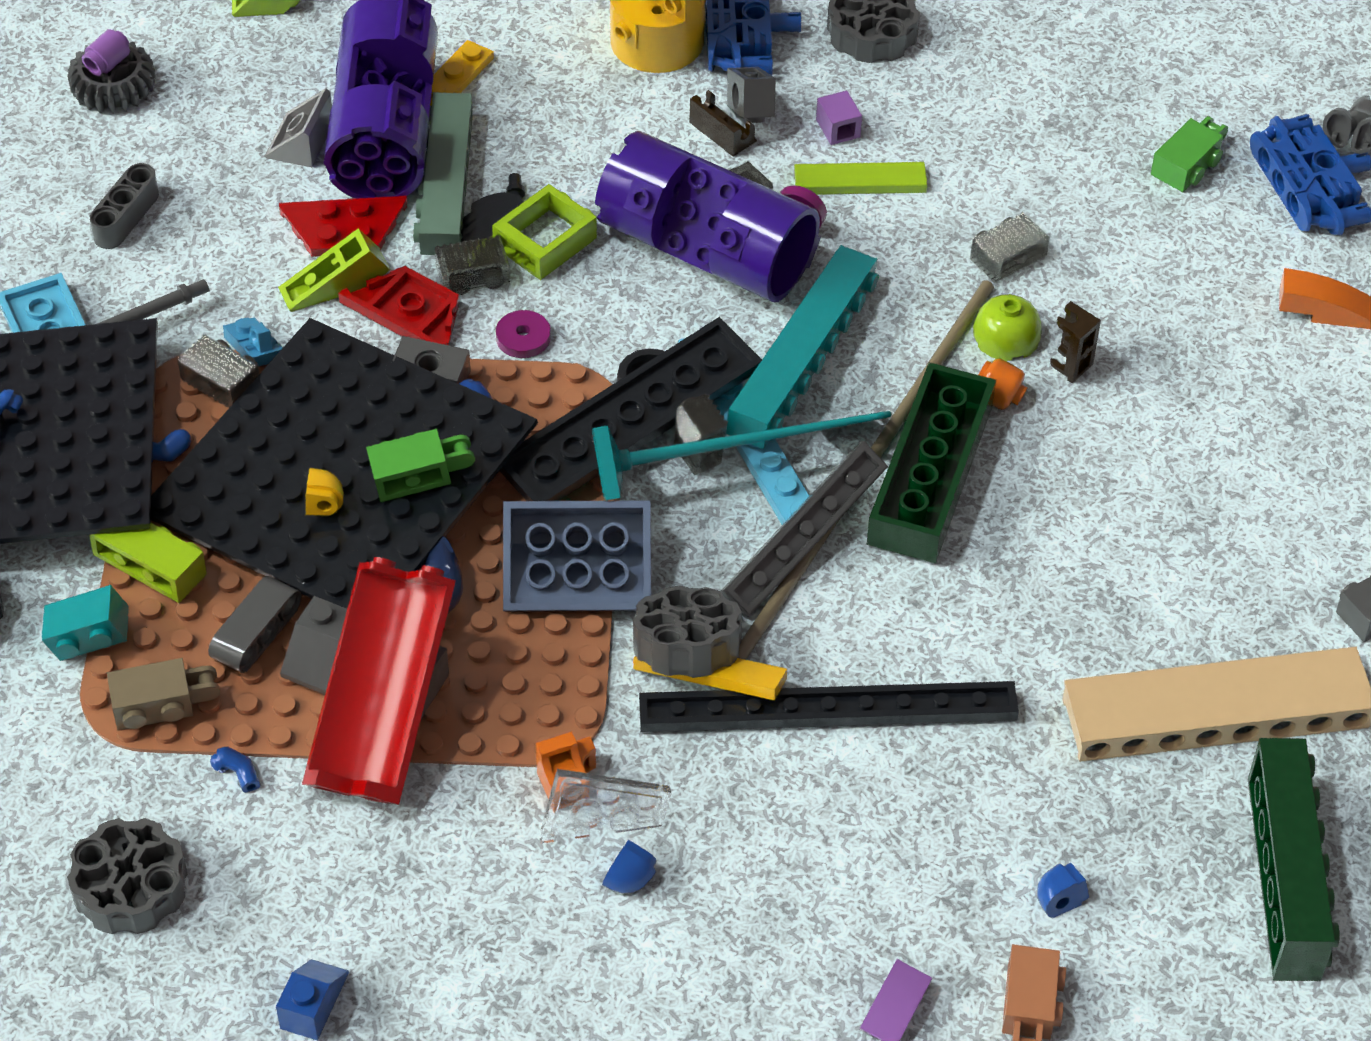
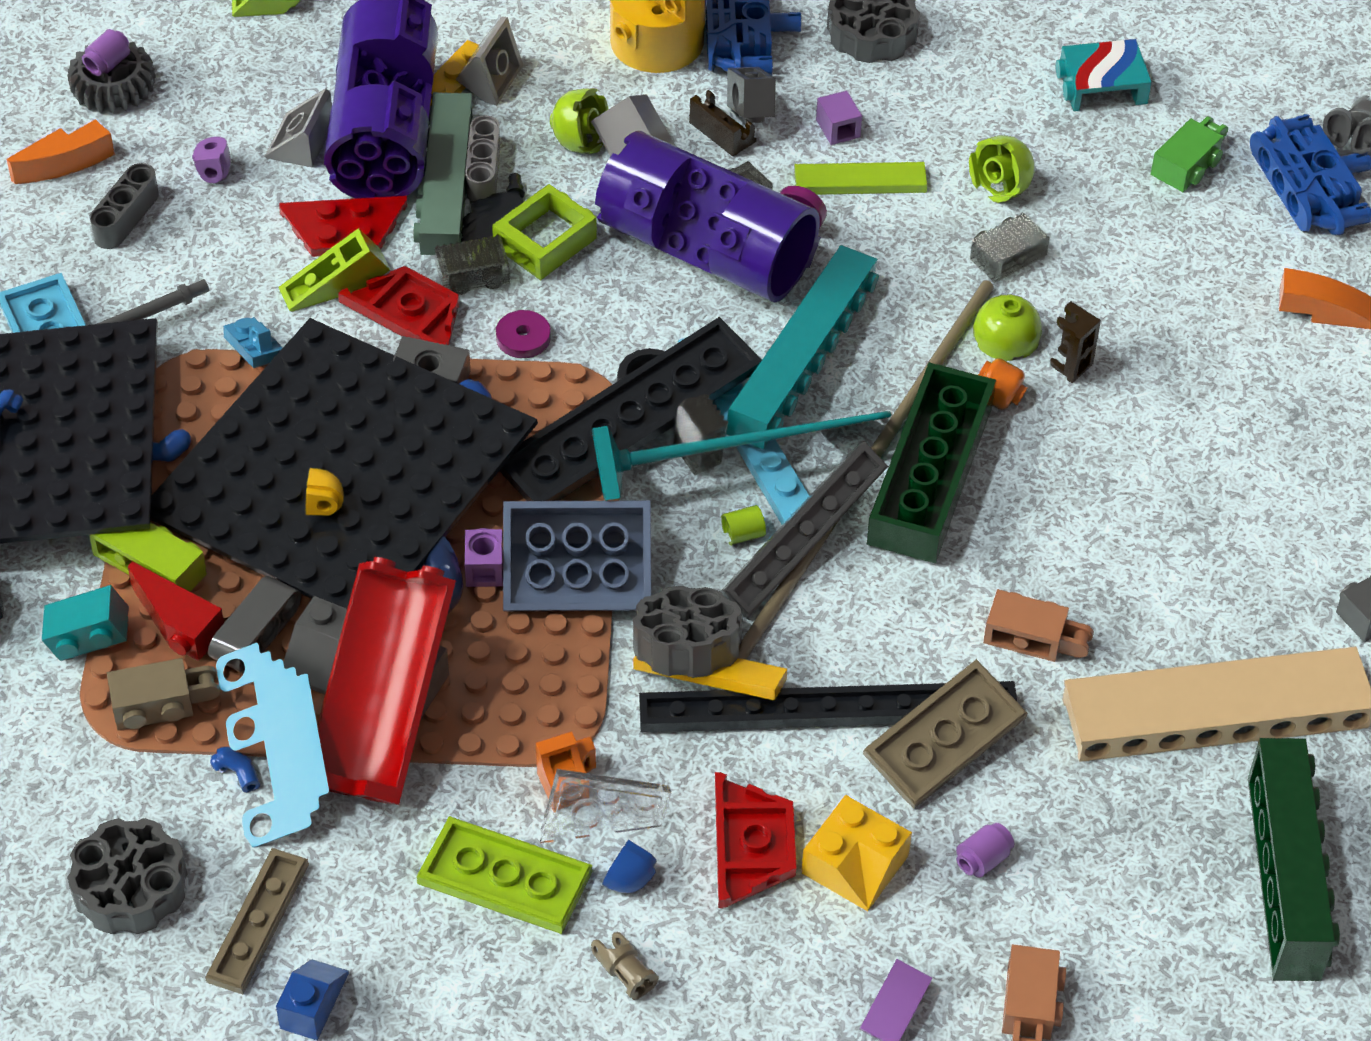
(61, 154): none -> orange slope
(180, 615): none -> red slope
(212, 159): none -> medium lavender piece
(217, 370): clear smoke brick -> none
(257, 921): none -> dark tan tile
(291, 739): none -> medium azure piece
(417, 463): bright green brick -> none
(482, 158): none -> light grey beam
(483, 557): none -> medium lavender brick
(493, 64): none -> light grey slope
(504, 874): none -> lime tile
(573, 119): none -> lime cylinder
(625, 964): none -> dark tan piece
(626, 117): none -> light grey slope
(744, 524): none -> lime beam
(751, 840): none -> red wing
(856, 852): none -> yellow slope
(945, 733): none -> dark tan tile
(984, 849): none -> medium lavender brick
(1005, 161): none -> lime cylinder
(1035, 627): none -> nougat brick
(1061, 890): blue piece -> none
(1103, 69): none -> panel

